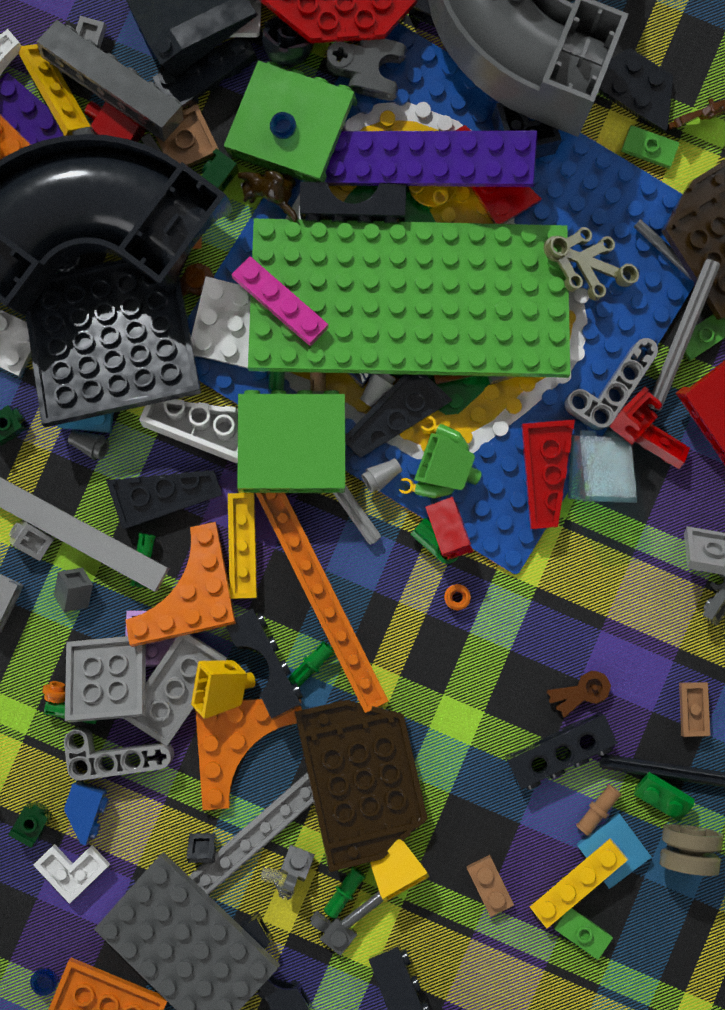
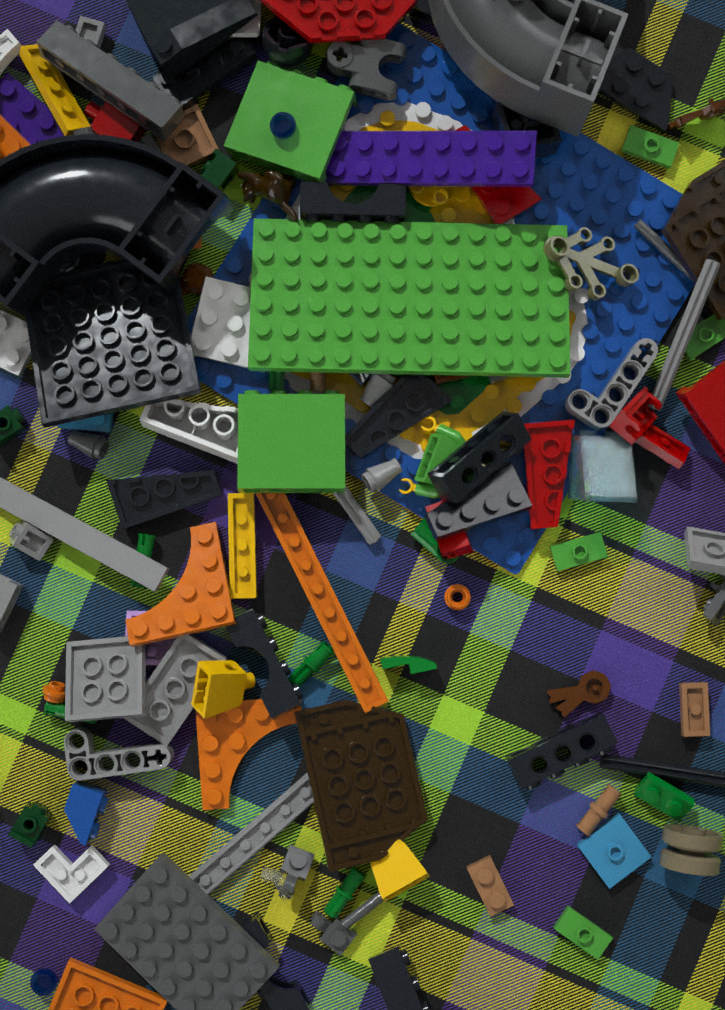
(73, 589): dark grey panel -> none
(201, 848): black plate -> none
(280, 301): dark pink plate -> none
(415, 663): none -> green slope
(494, 443): none -> black brick
(494, 500): none -> wing
(578, 551): none -> bright green plate
(578, 883): yellow plate -> none

